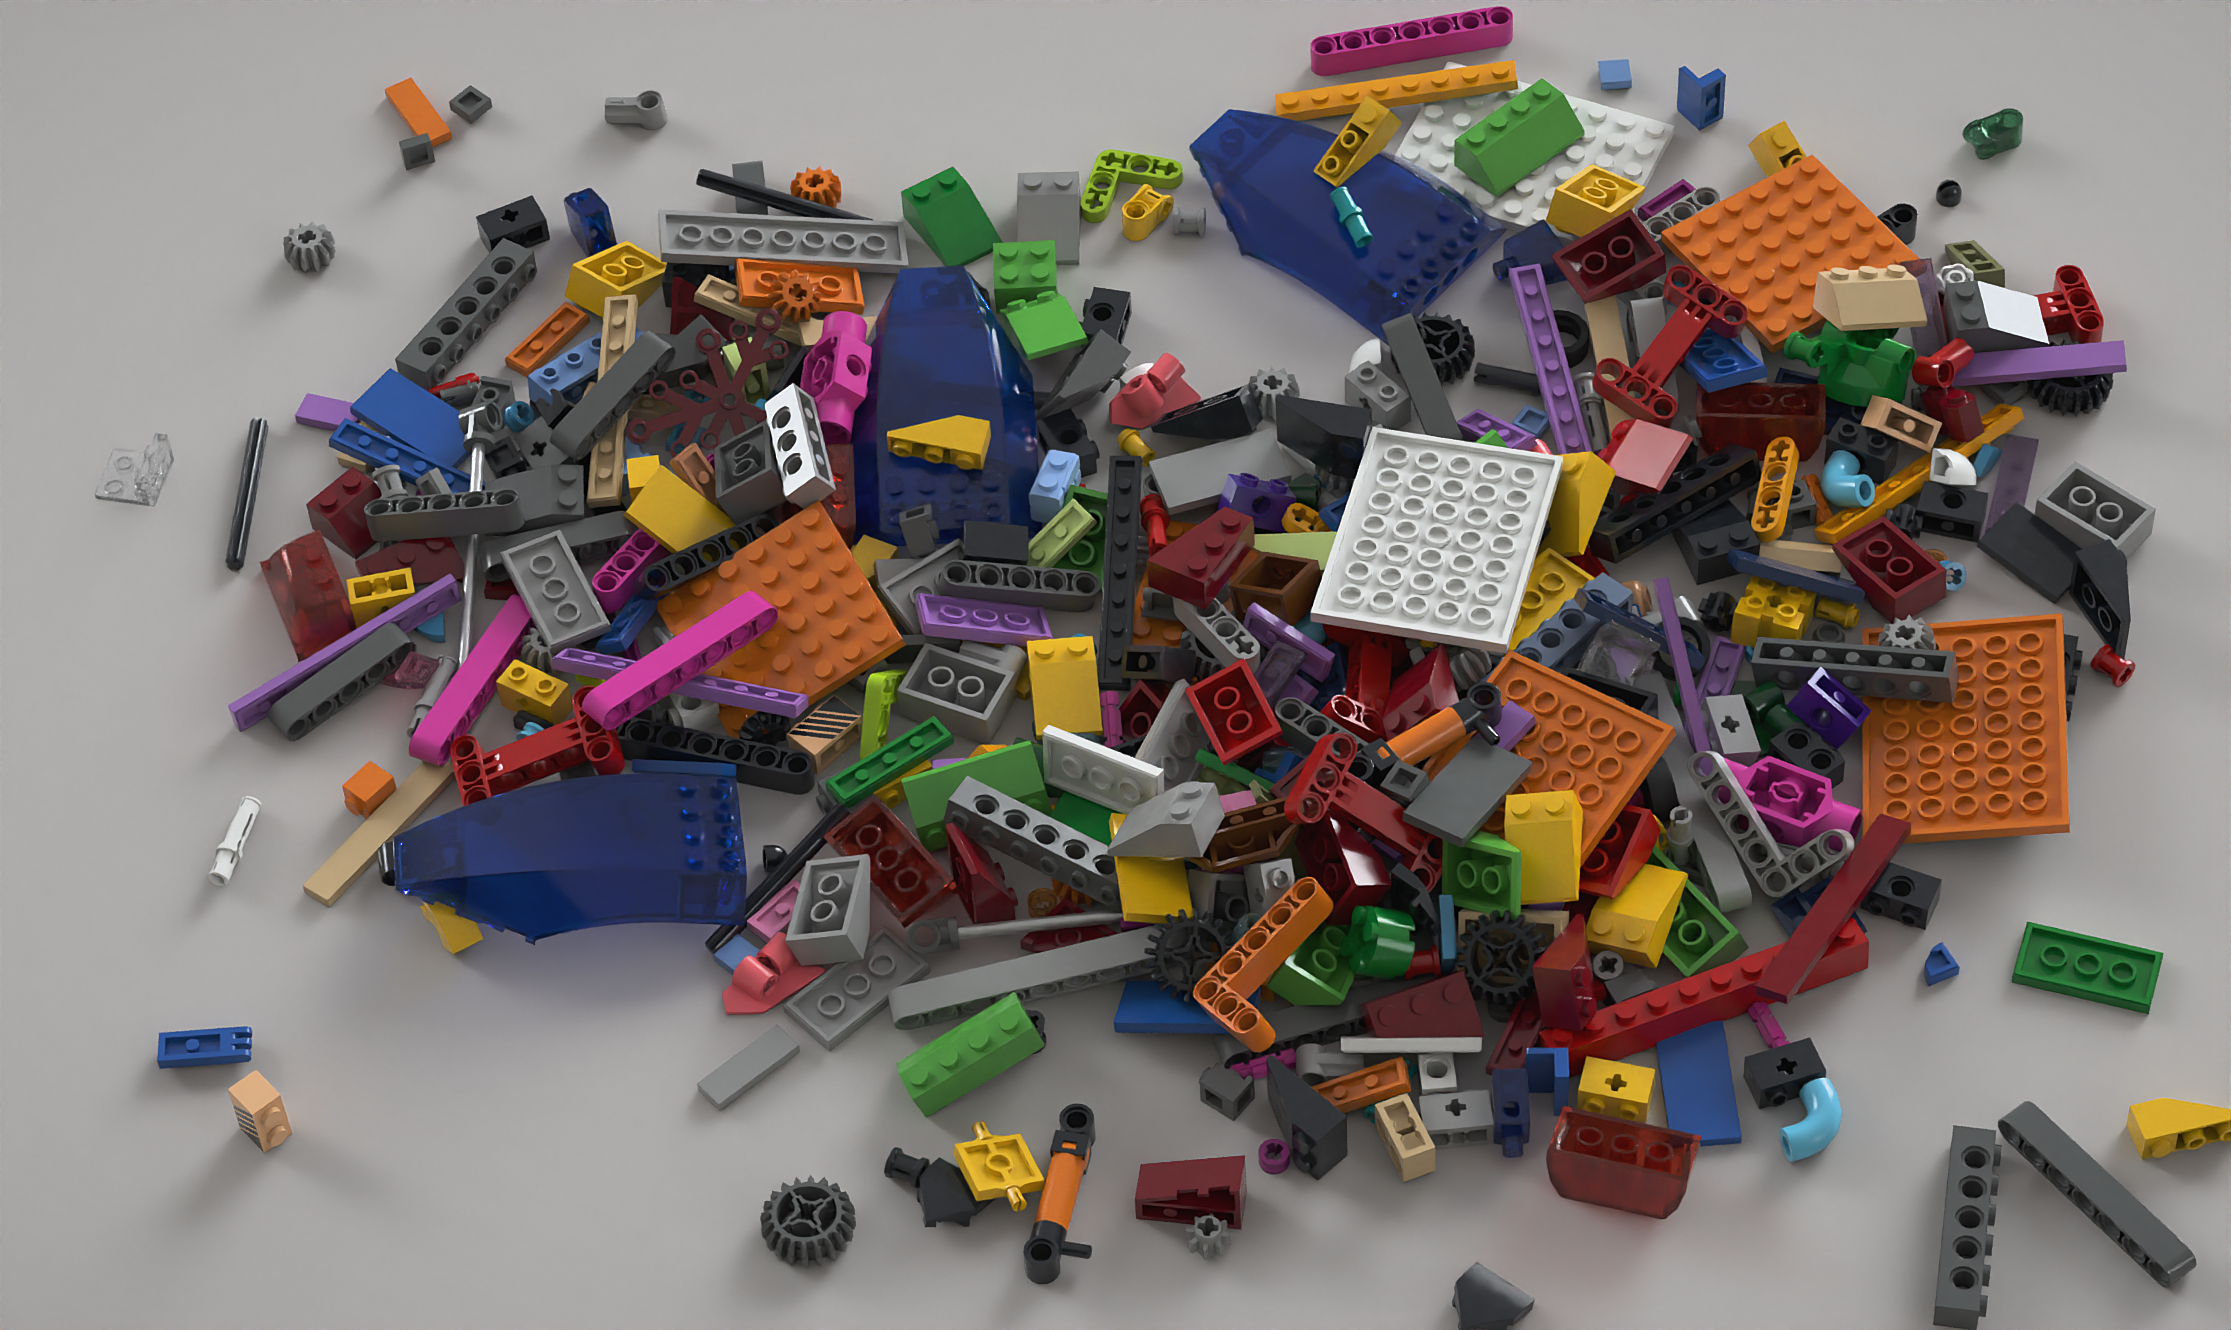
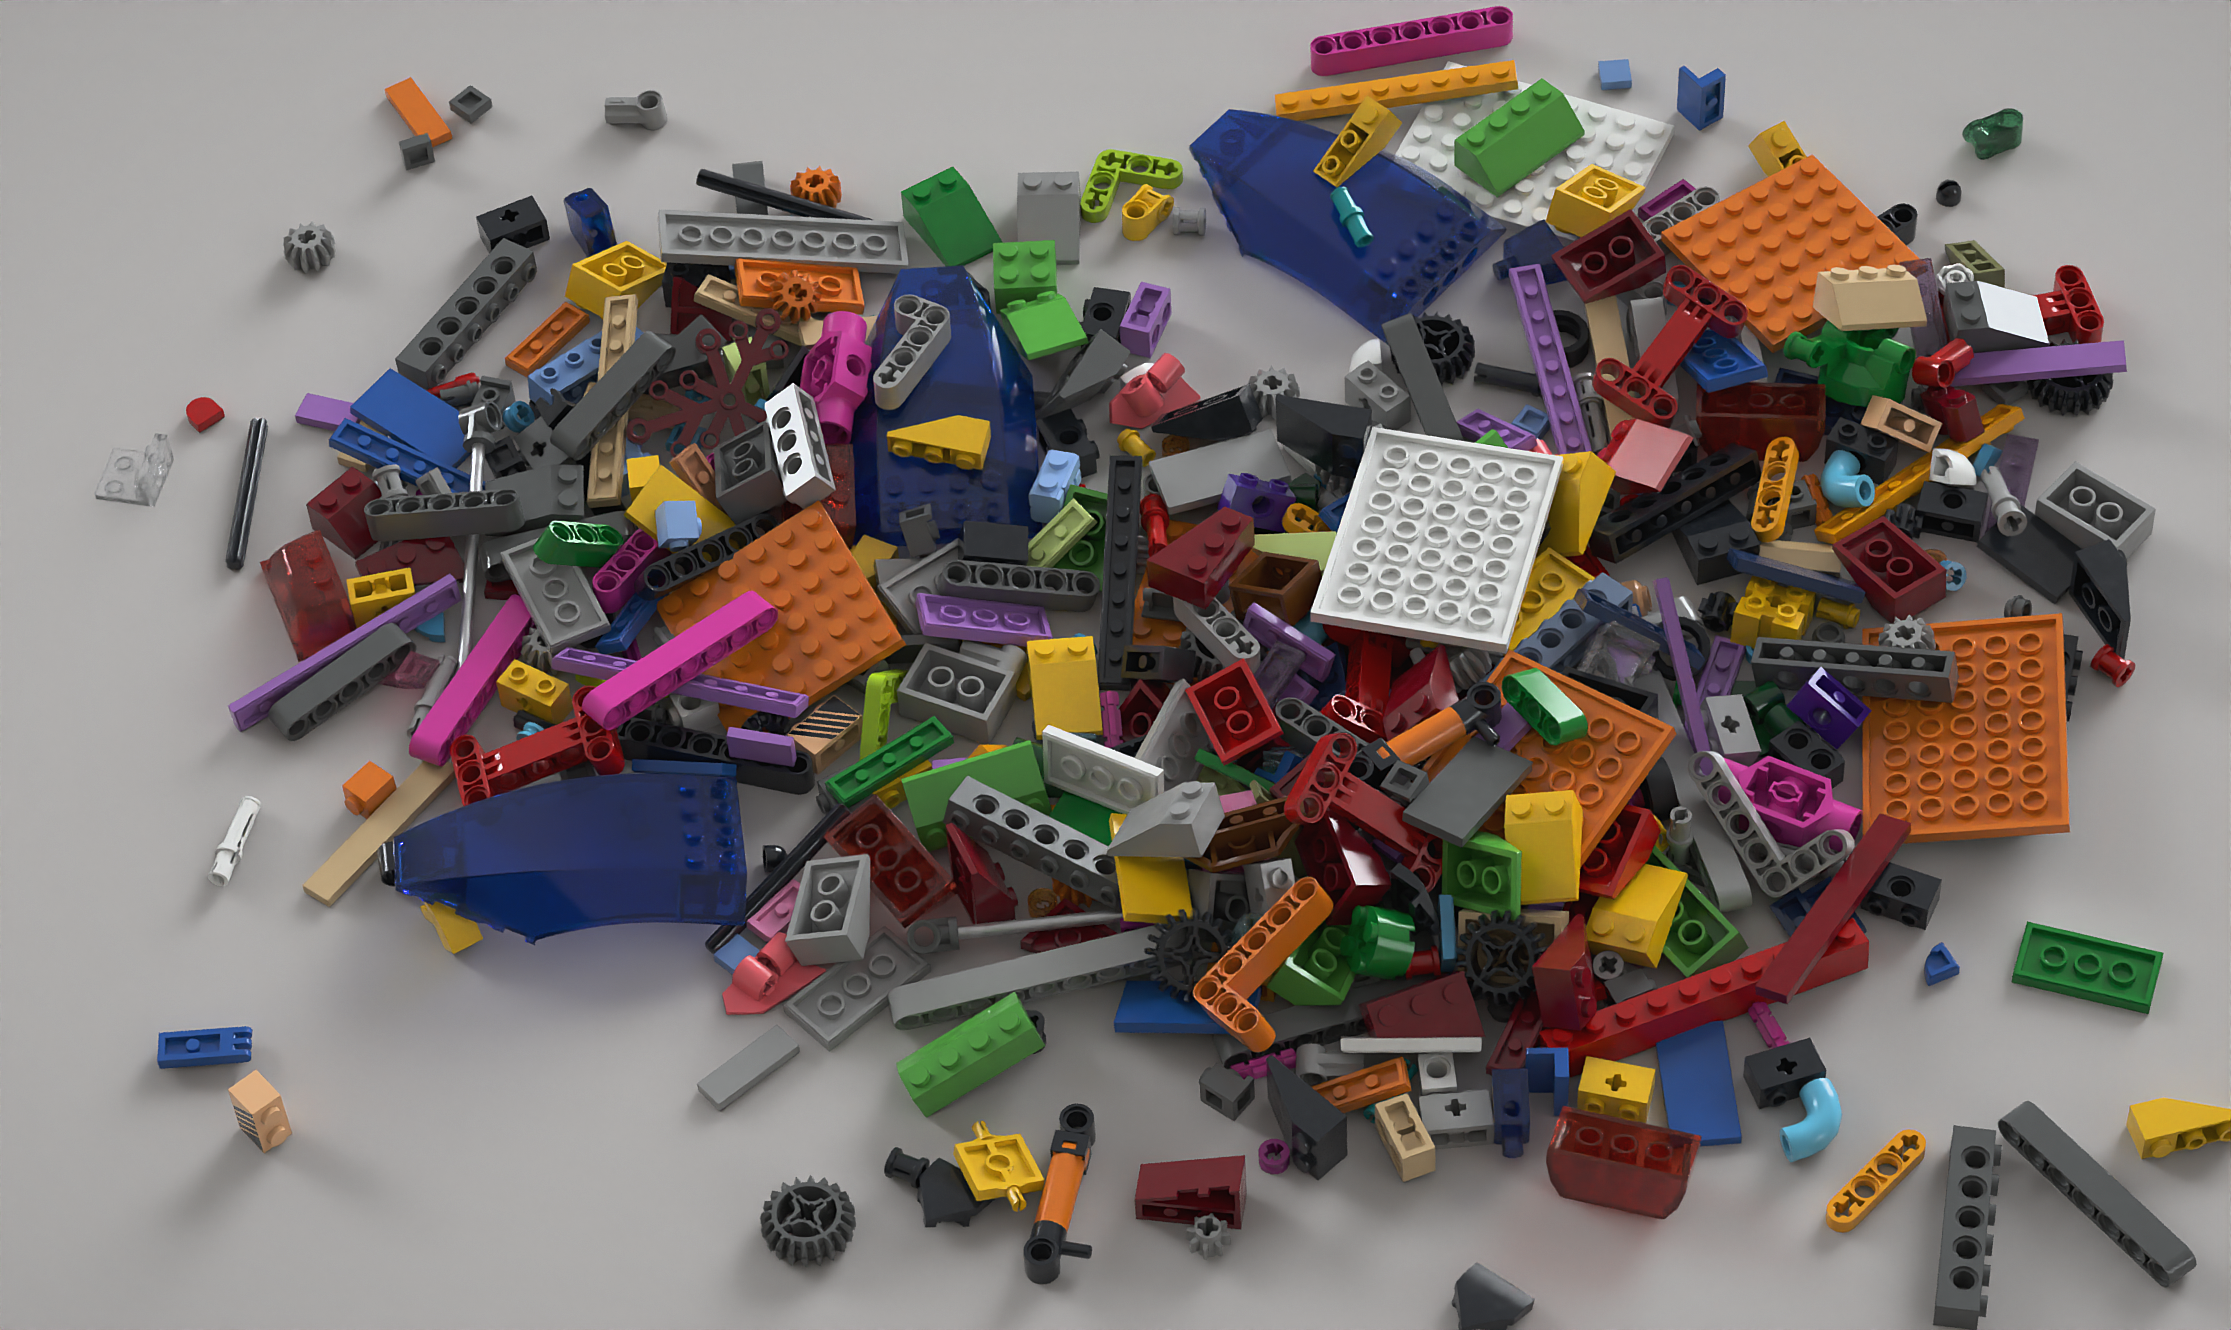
(203, 413): none -> red tile
(578, 544): none -> green beam
(677, 525): none -> light blue brick
(761, 746): none -> medium lavender tile
(925, 336): none -> light grey beam
(1146, 319): none -> medium lavender brick
(1174, 442): none -> clear orange bush
(1544, 706): none -> green beam
(1871, 1177): none -> light orange beam
(2004, 507): none -> light grey pin
(2018, 607): none -> dark grey plate

